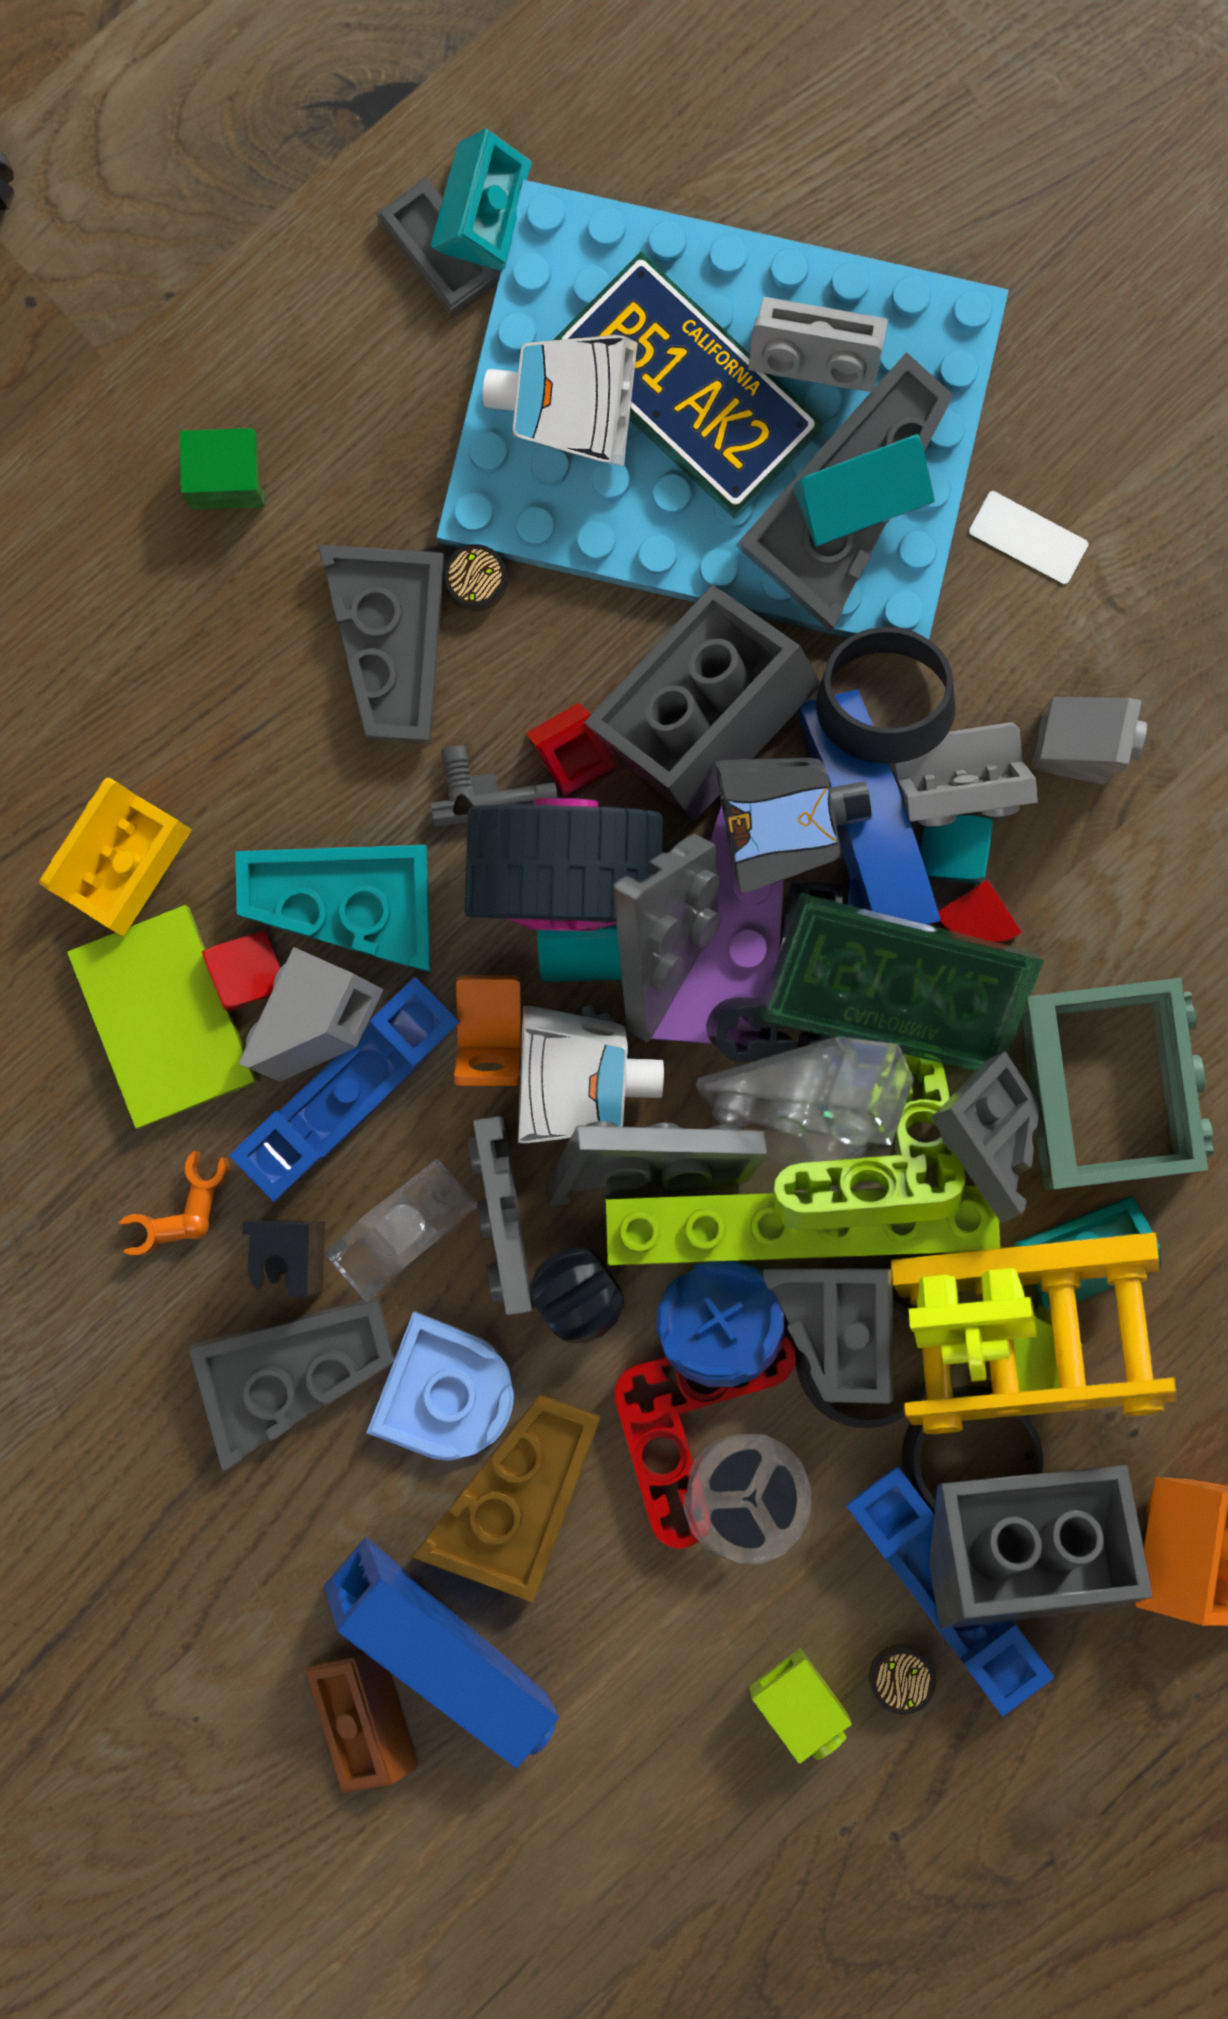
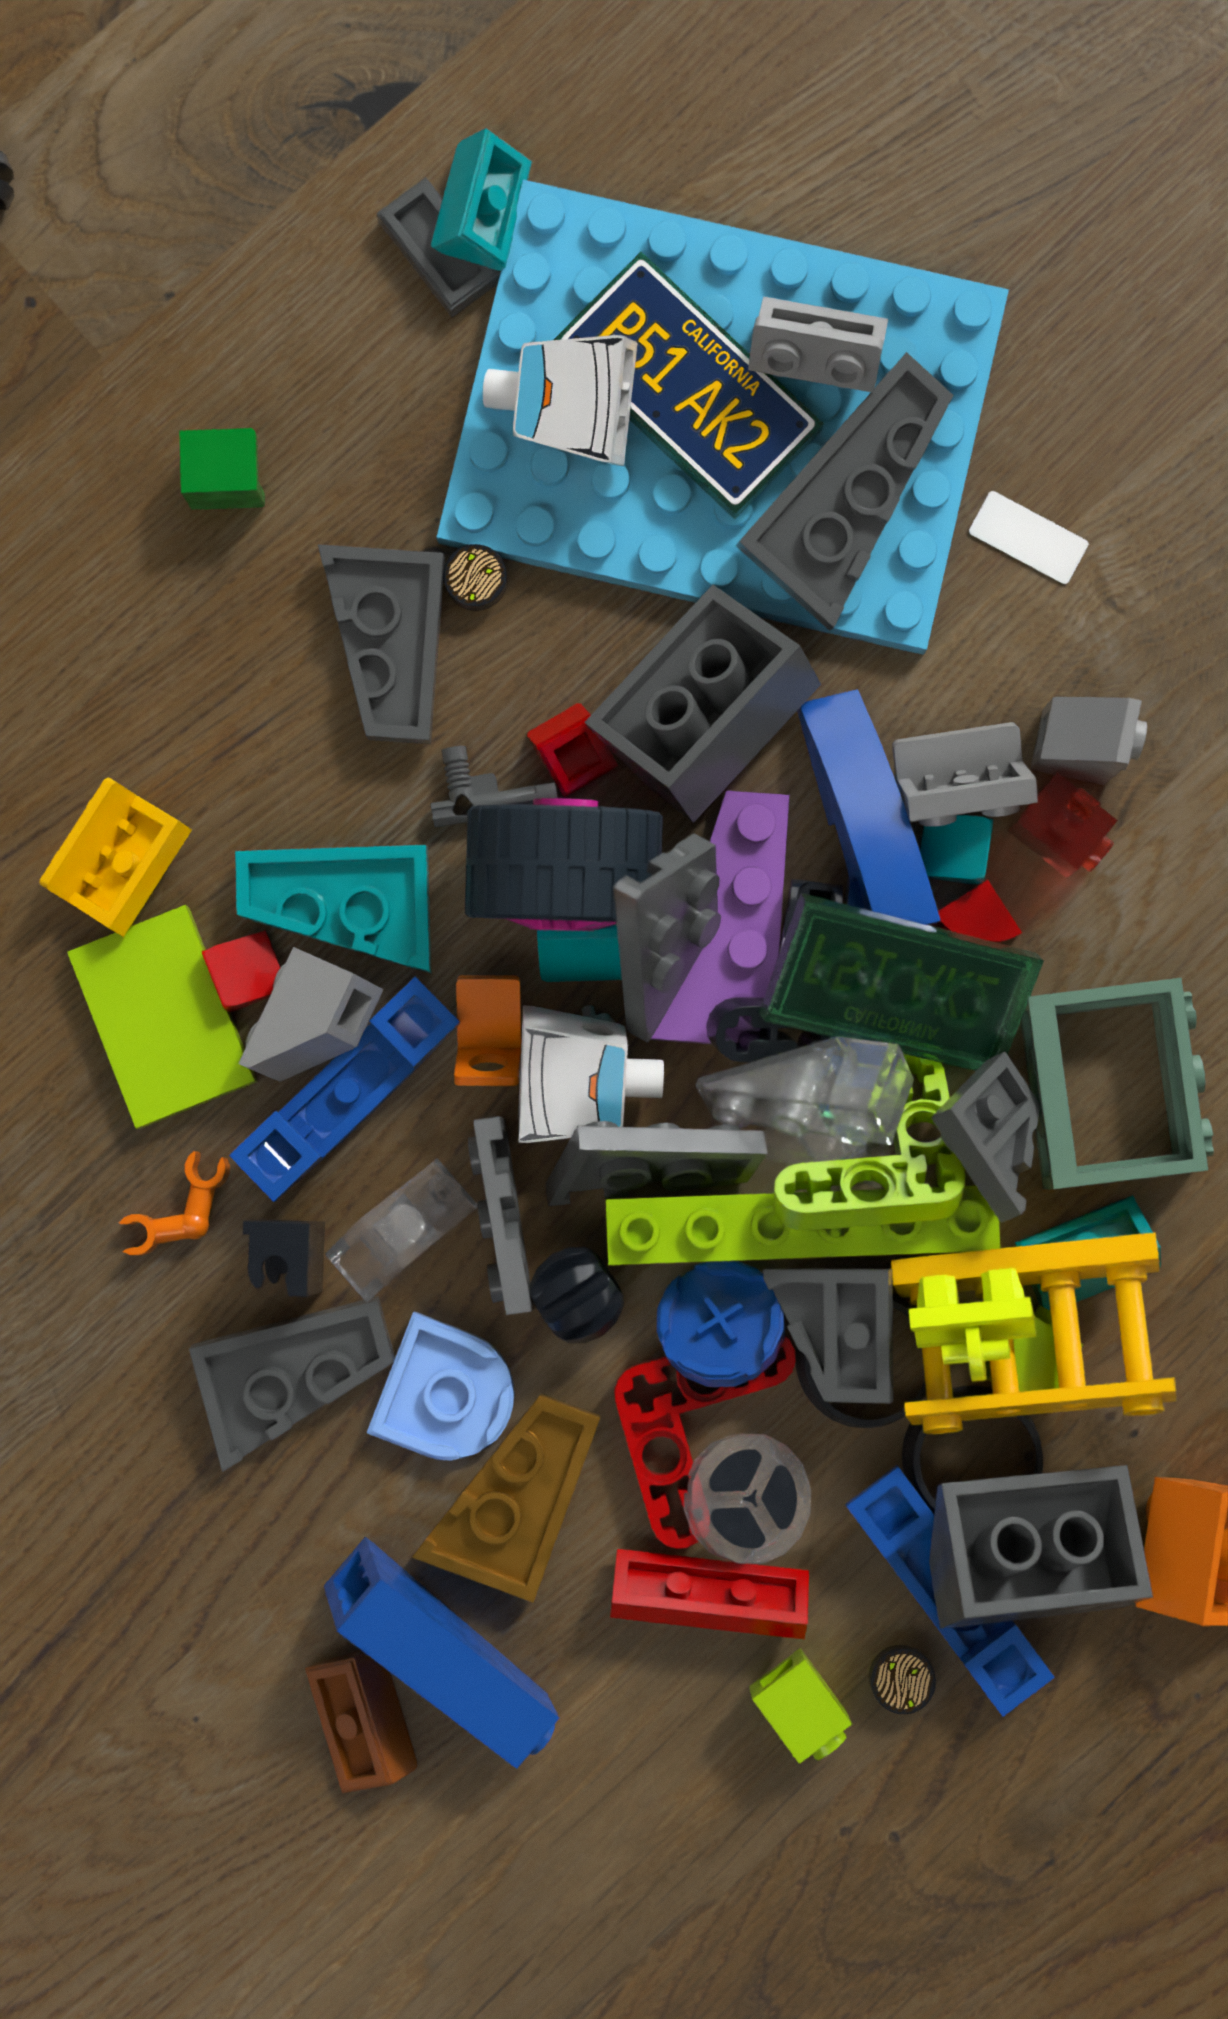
(710, 1594): none -> red plate
(784, 816): torso -> none
(865, 490): teal slope -> none
(880, 743): black tyre -> none
(1065, 827): none -> clear red brick

